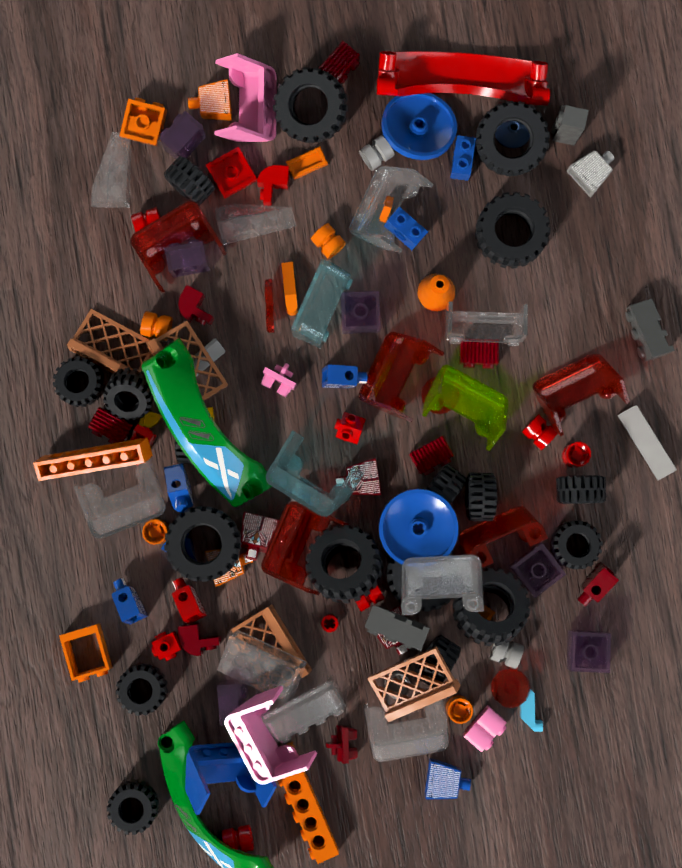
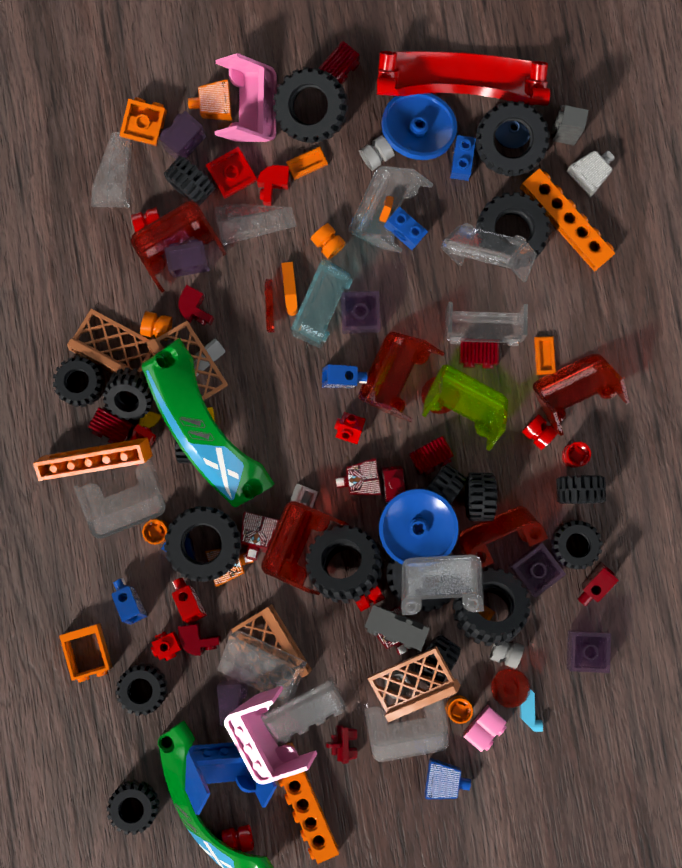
(182, 496): blue torso -> none
(285, 477): clear light blue windscreen -> none
(286, 384): bright pink hips -> none
(330, 629): red bush -> none
(393, 481): none -> dark red torso
(436, 292): orange cone -> none
(490, 248): none -> clear windscreen
(544, 355): none -> orange tile
(594, 259): none -> orange brick
(647, 442): light grey slope -> none
(648, 330): dark grey wedge -> none

